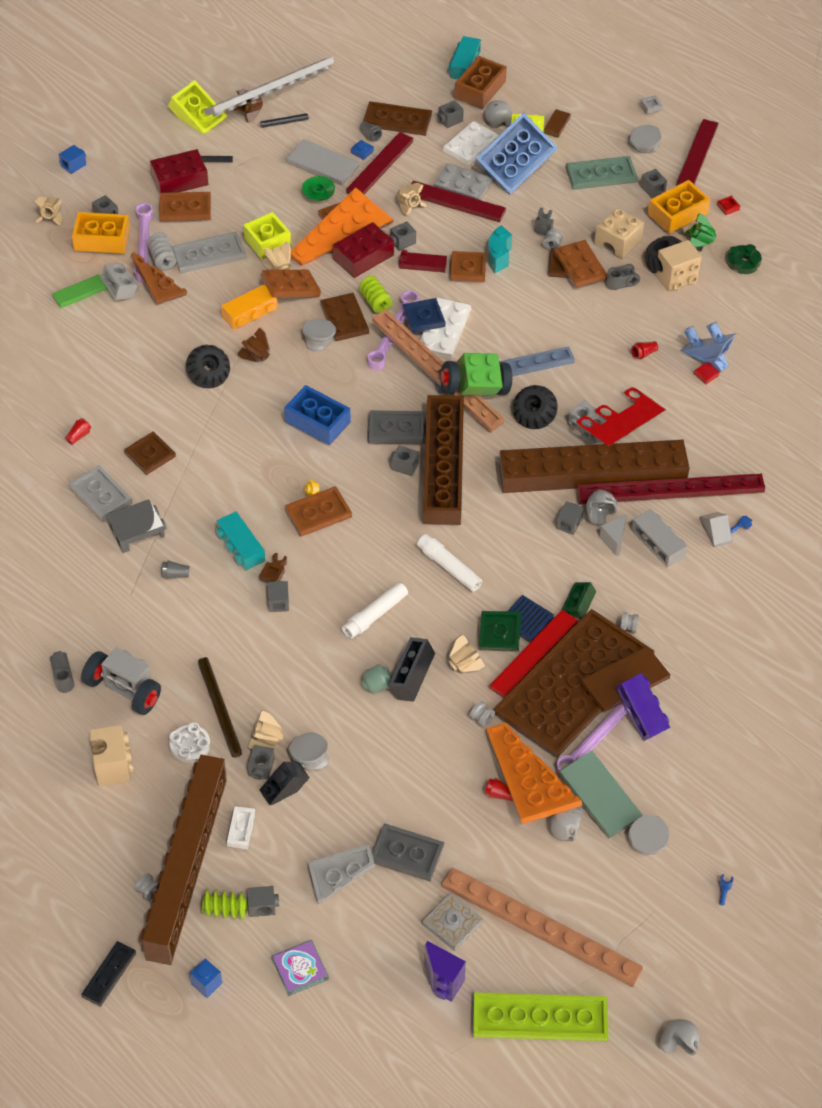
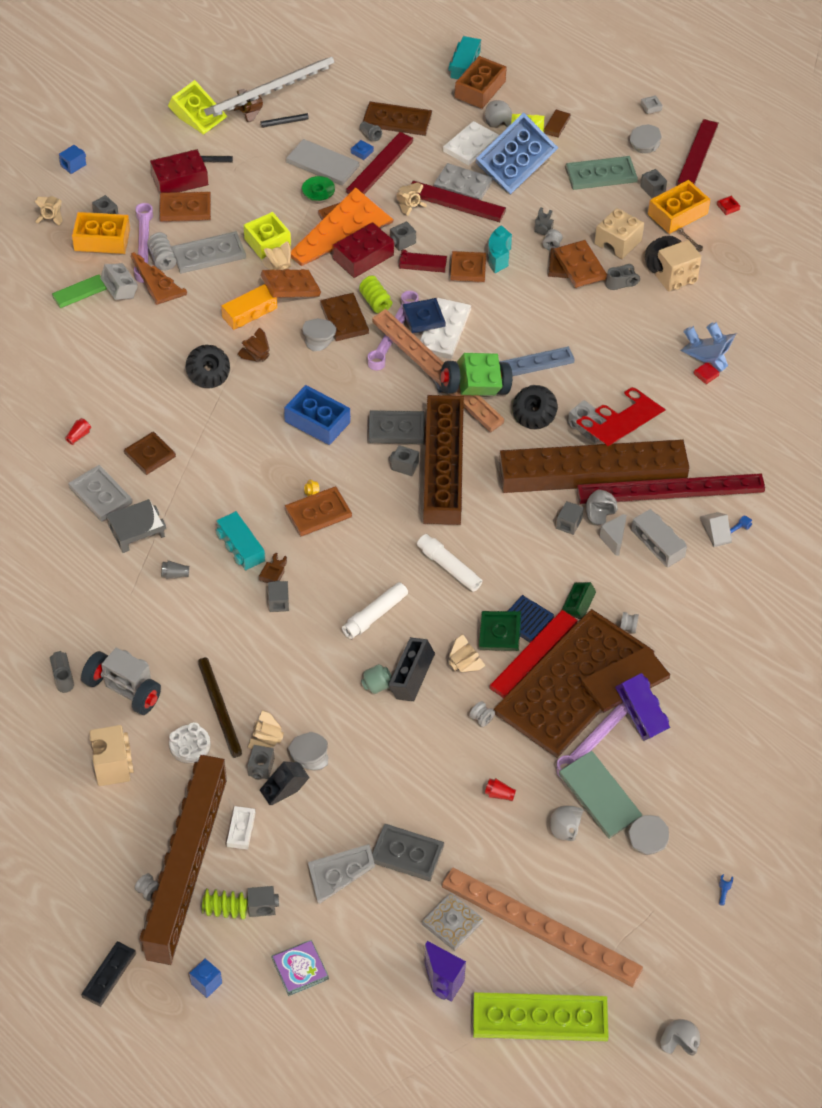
(450, 114): dark grey brick -> none
(529, 780): orange wing -> none
(643, 349): red cone -> none
(701, 233): green brick -> none
(748, 252): dark green plate -> none

